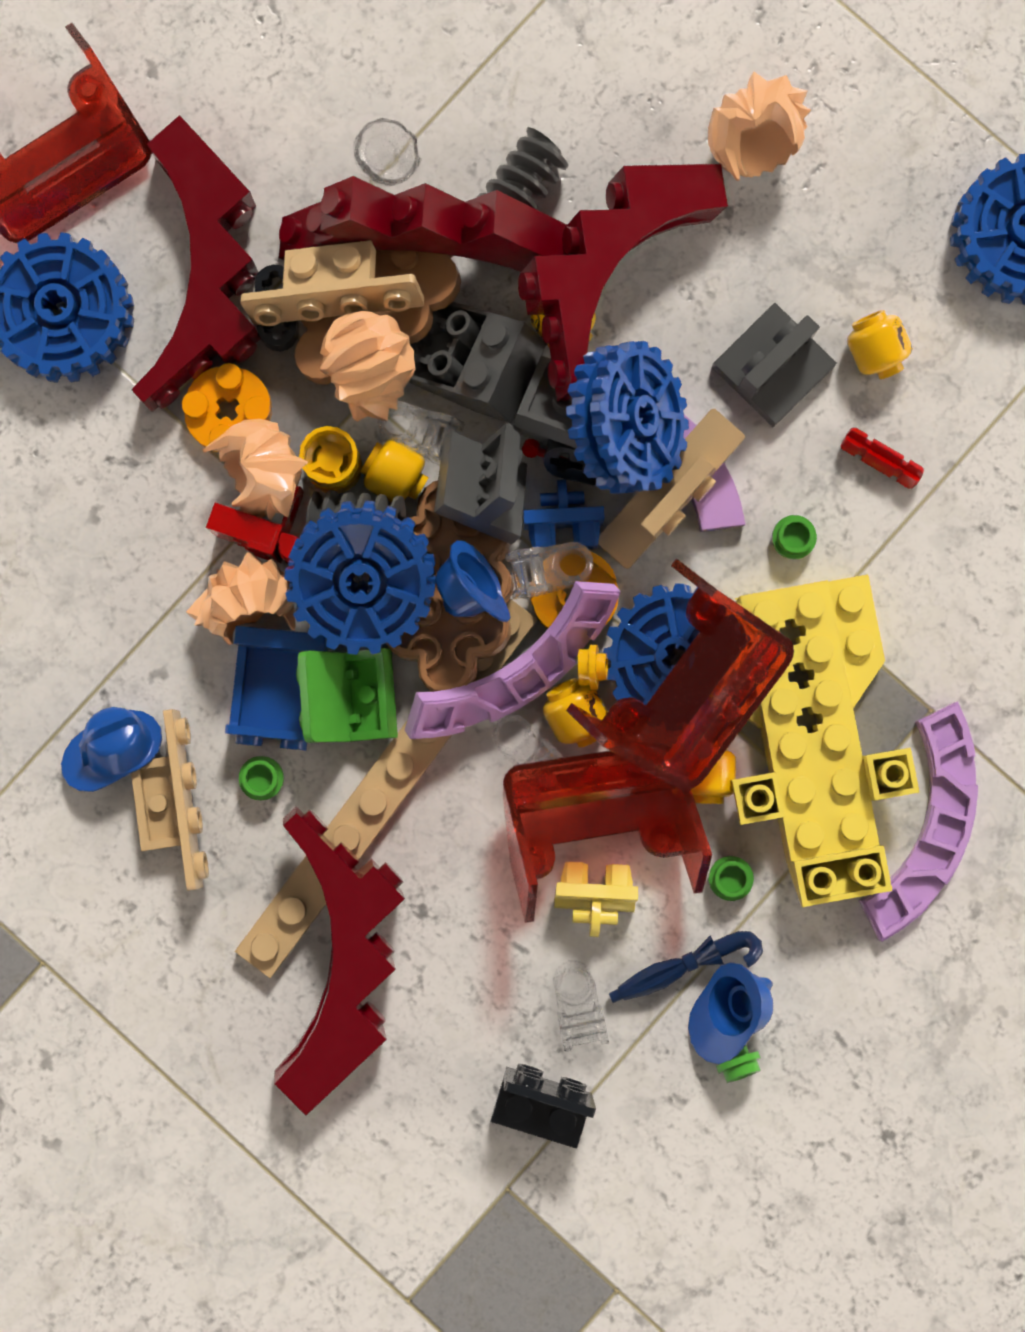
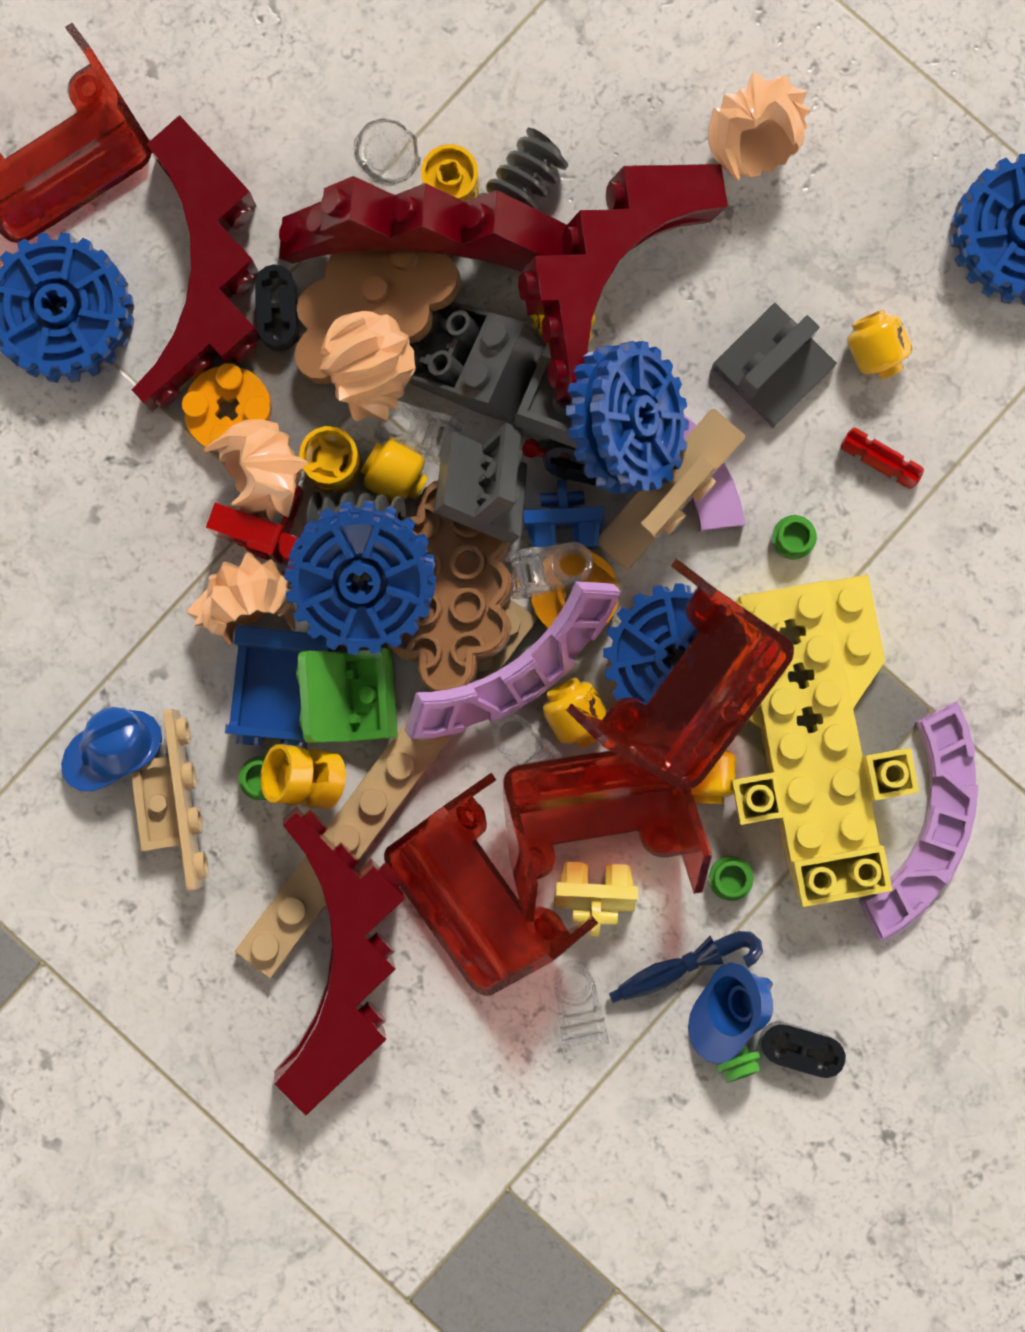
(303, 777): none -> yellow wheel
(331, 284): tan bracket -> none
(452, 171): none -> yellow wheel
(470, 584): blue piece -> none
(470, 901): none -> clear red windscreen
(542, 1105): black bracket -> none
(592, 667): yellow plate -> none
(799, 1059): none -> black beam

